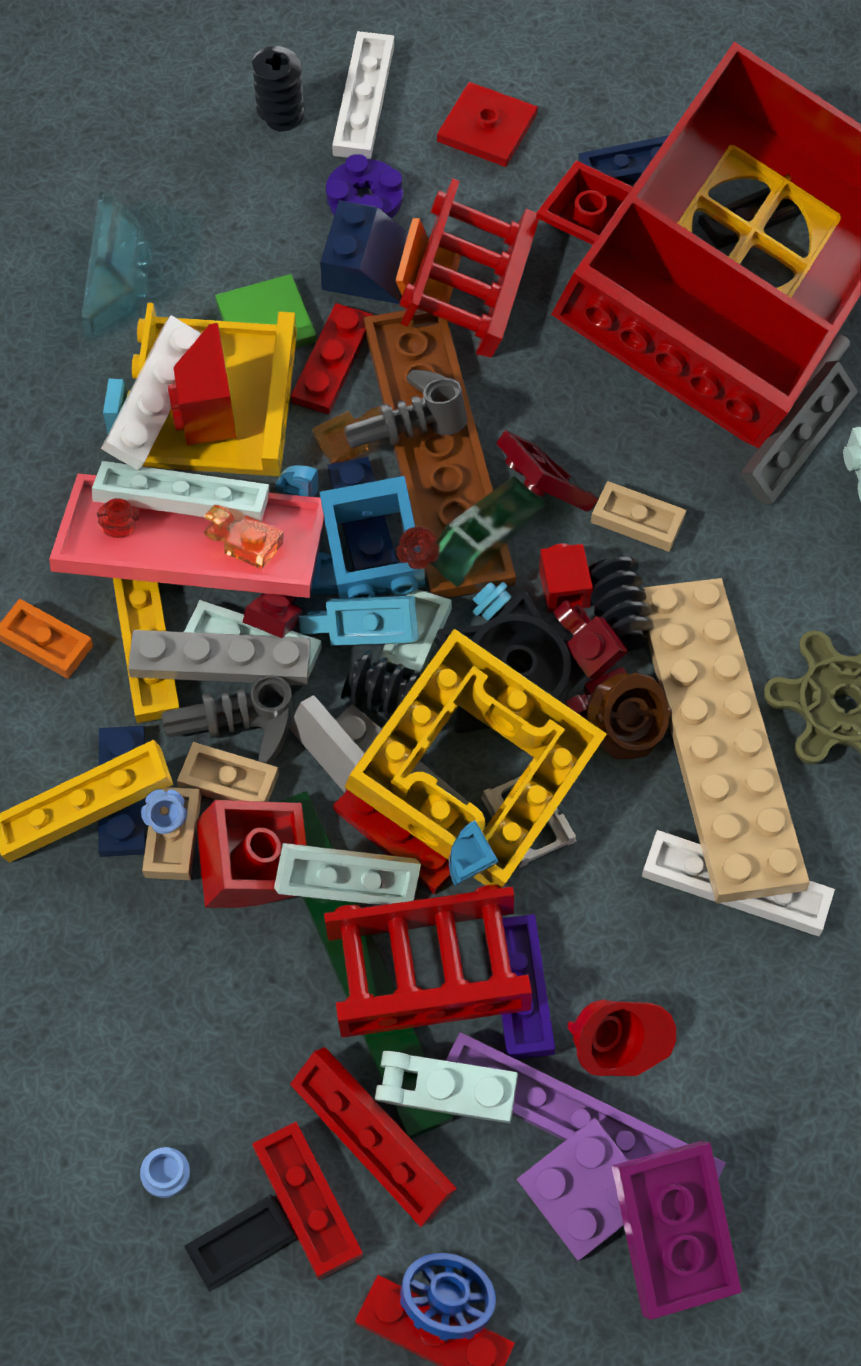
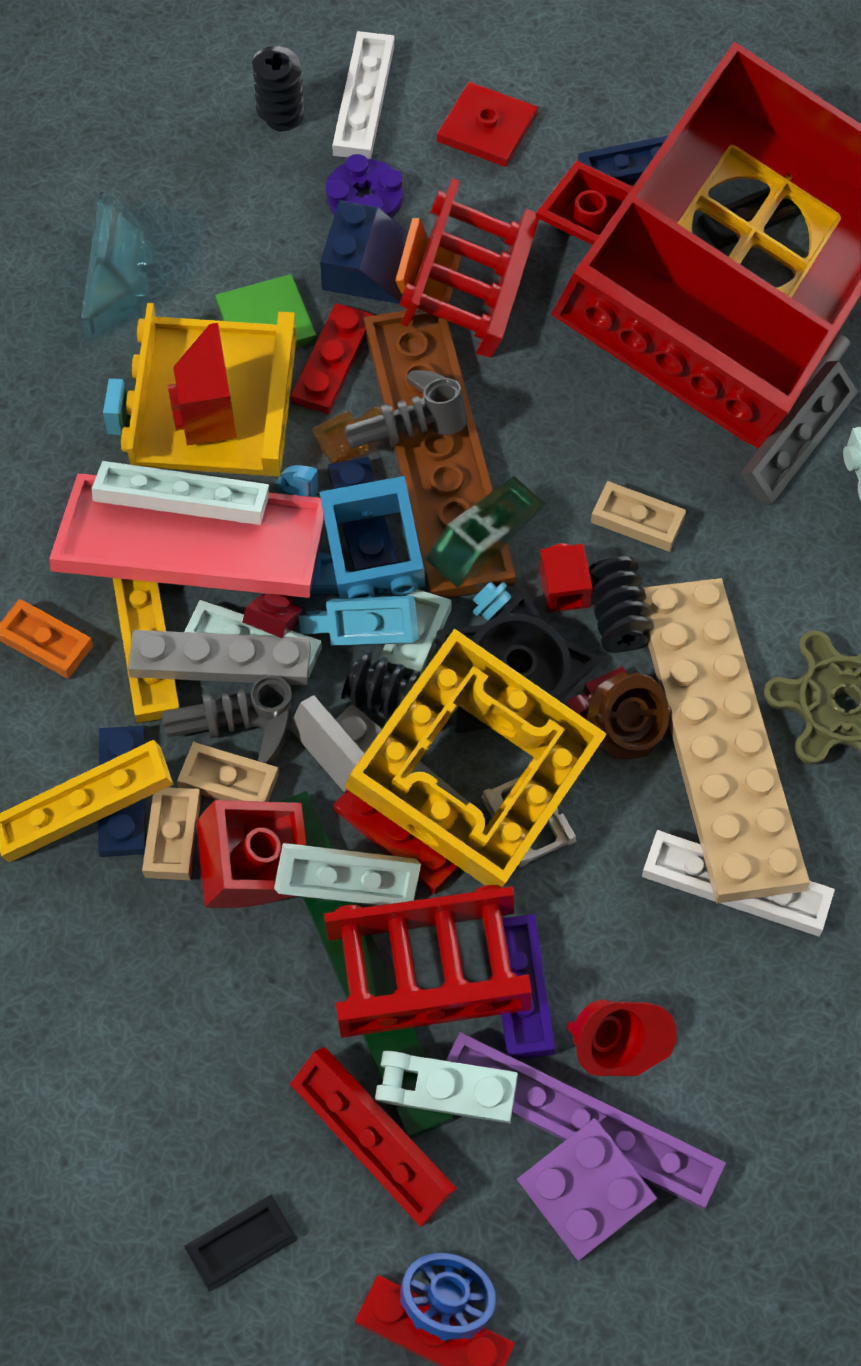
(117, 518): clear red plate -> none
(149, 397): white plate -> none
(164, 823): light blue plate -> none
(165, 1172): light blue plate -> none
(248, 540): clear orange plate -> none
(307, 1201): red plate -> none
(418, 537): clear red plate -> none
(470, 854): dark azure tile -> none
(542, 472): dark red wing -> none
(594, 641): dark red plate -> none
(676, 1229): magenta plate -> none

